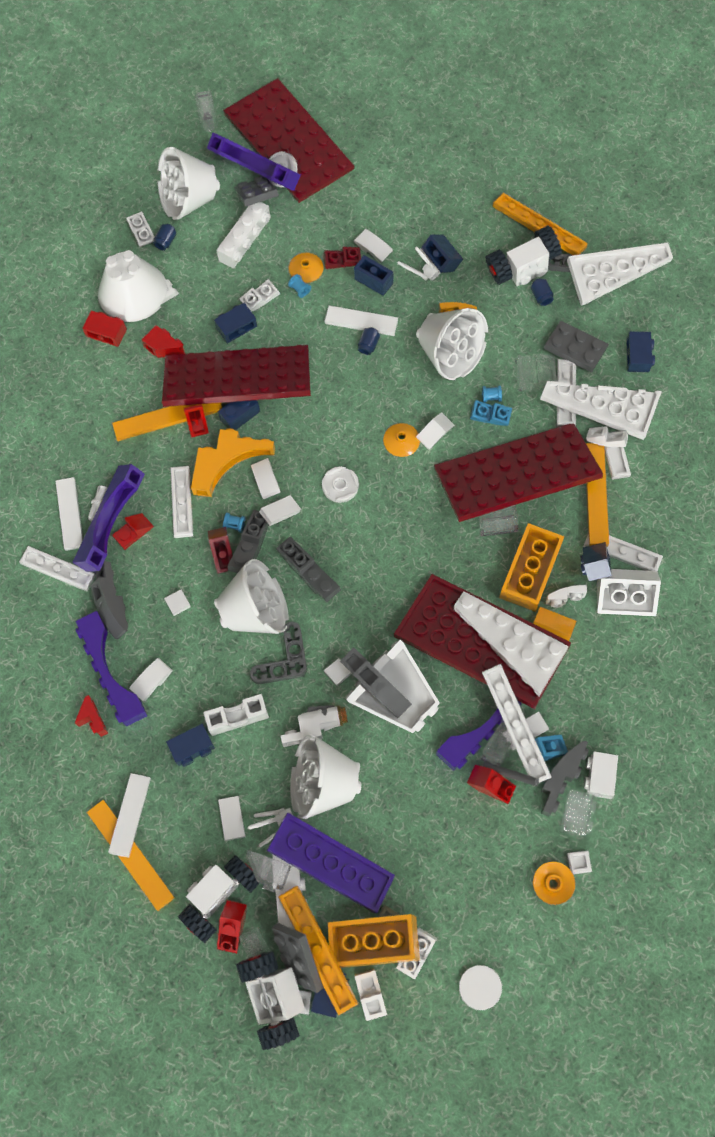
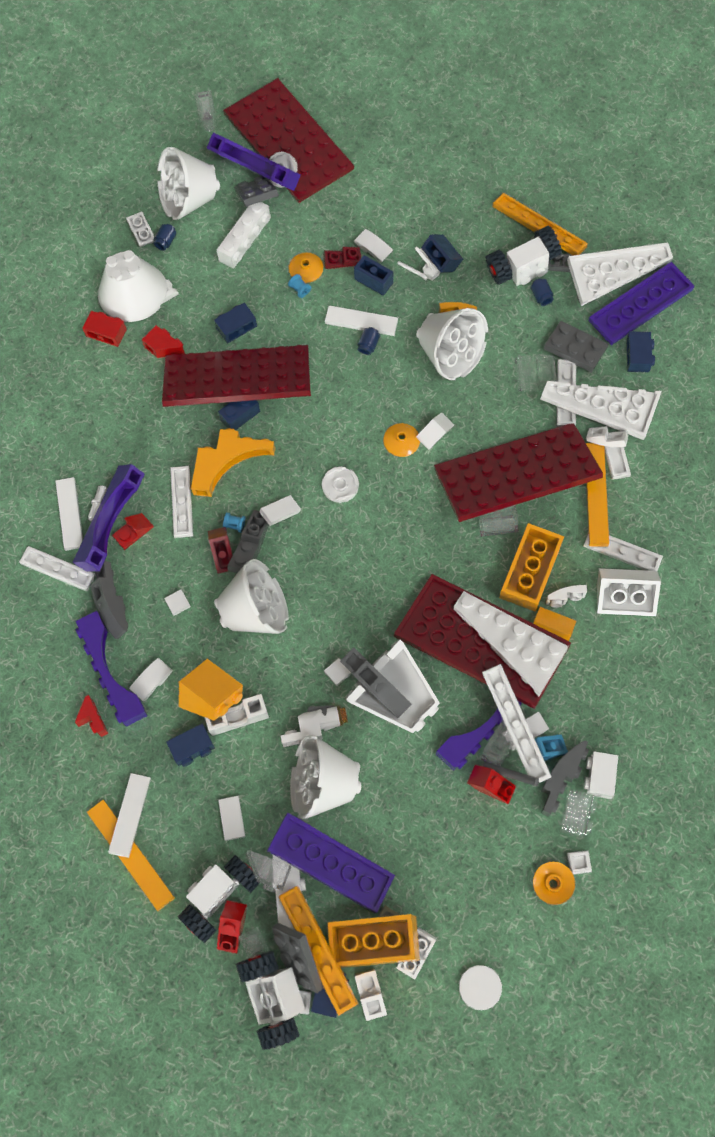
(157, 420): light orange tile -> none
(196, 420): red slope -> none
(209, 691): none -> light orange slope
(263, 294): white slope -> none
(265, 478): white slope -> none
(279, 816): white plant -> none
(292, 660): dark grey beam -> none
(308, 570): dark grey slope -> none
(491, 393): dark azure bush -> none
(495, 414): dark azure slope -> none
(596, 562): brick -> none
(641, 303): none -> dark purple plate

